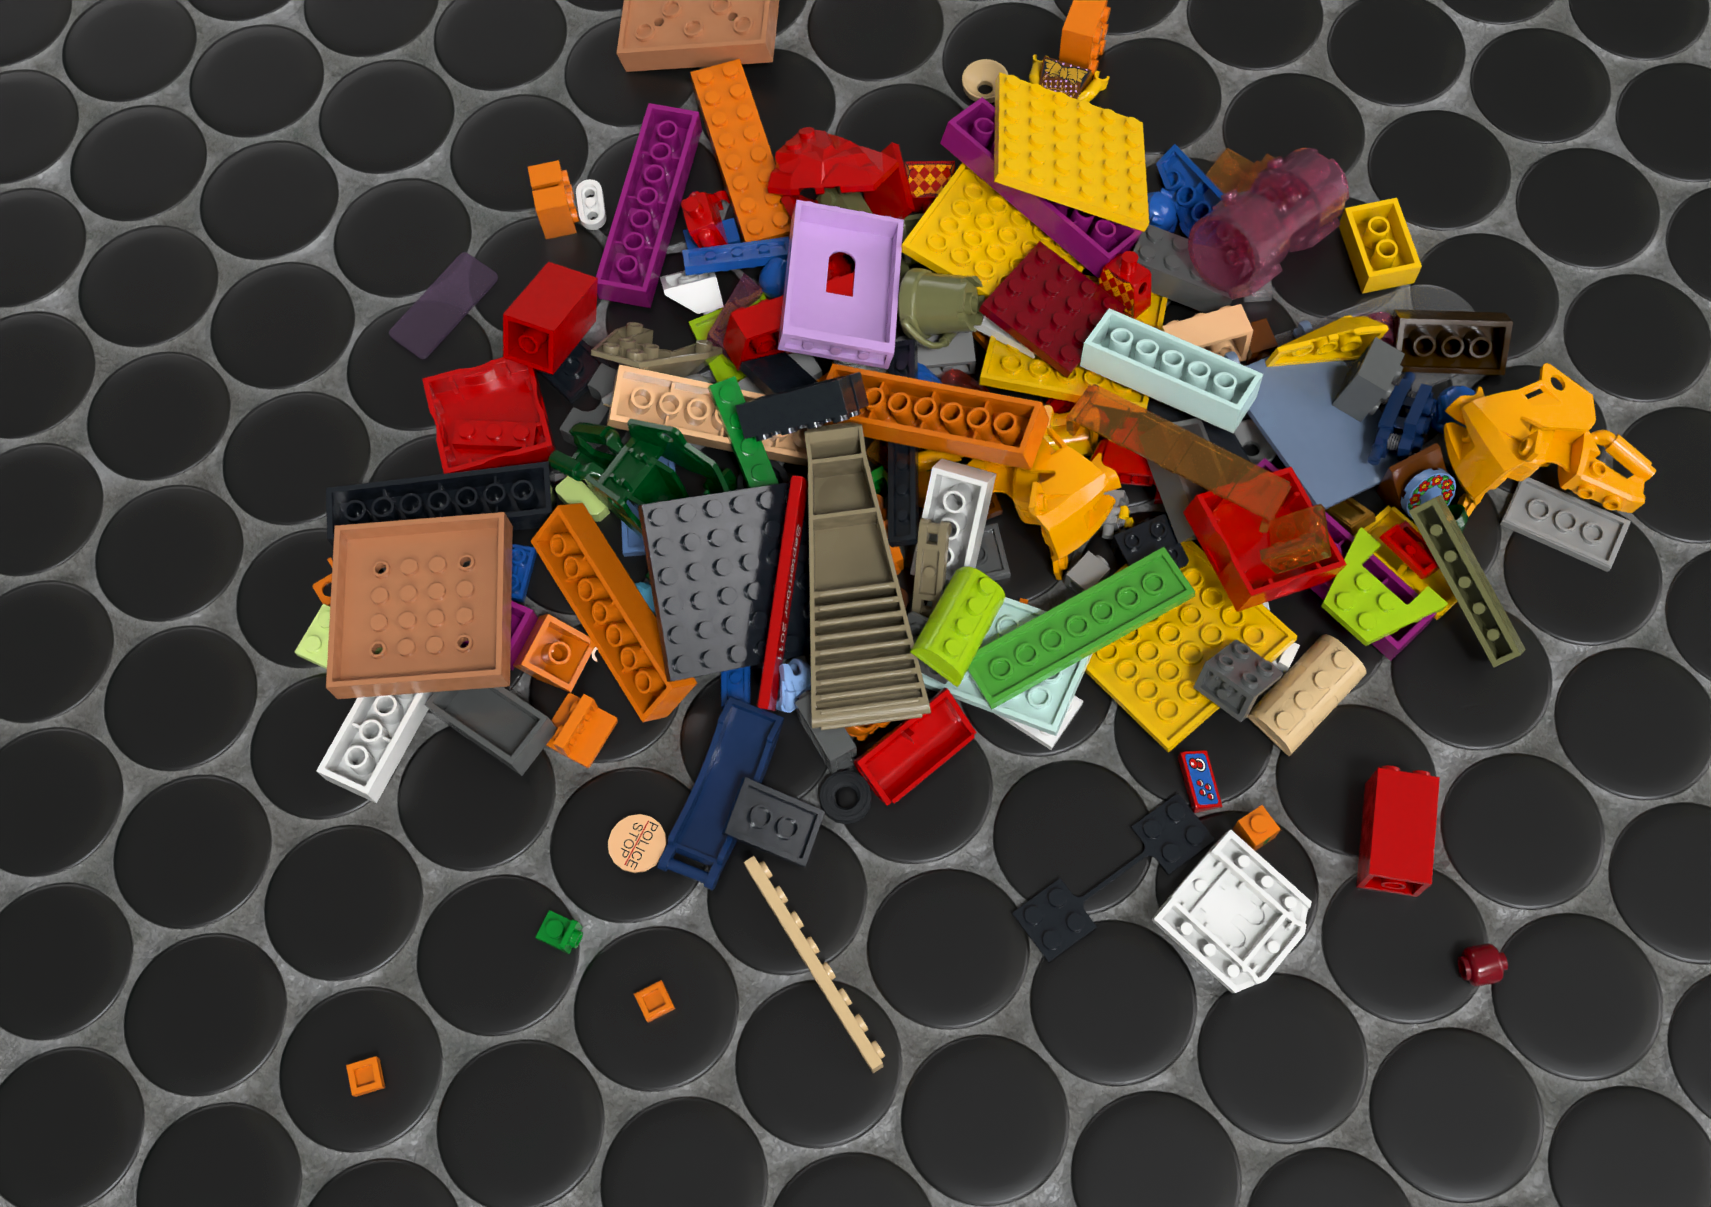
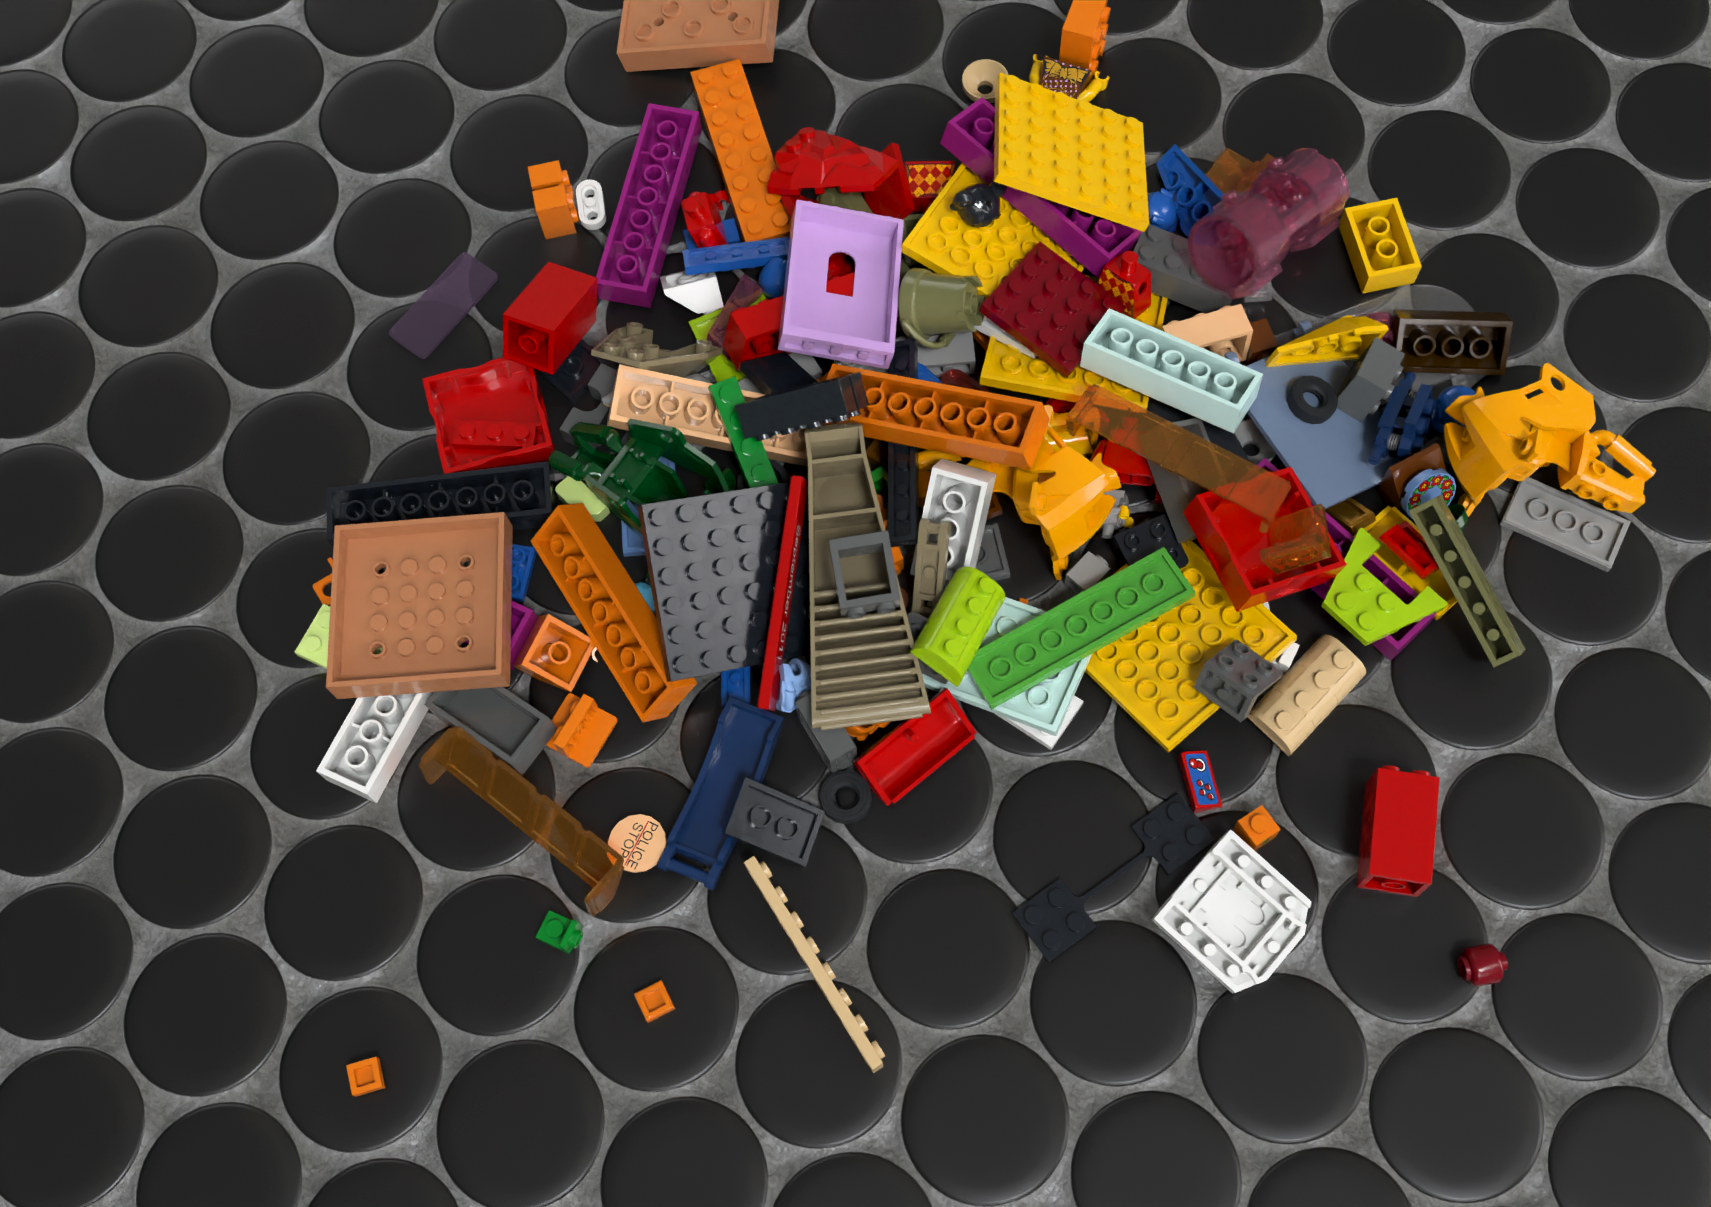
(529, 811): none -> clear orange piece
(857, 546): none -> dark grey window
(972, 203): none -> black hair
(1302, 409): none -> black tyre

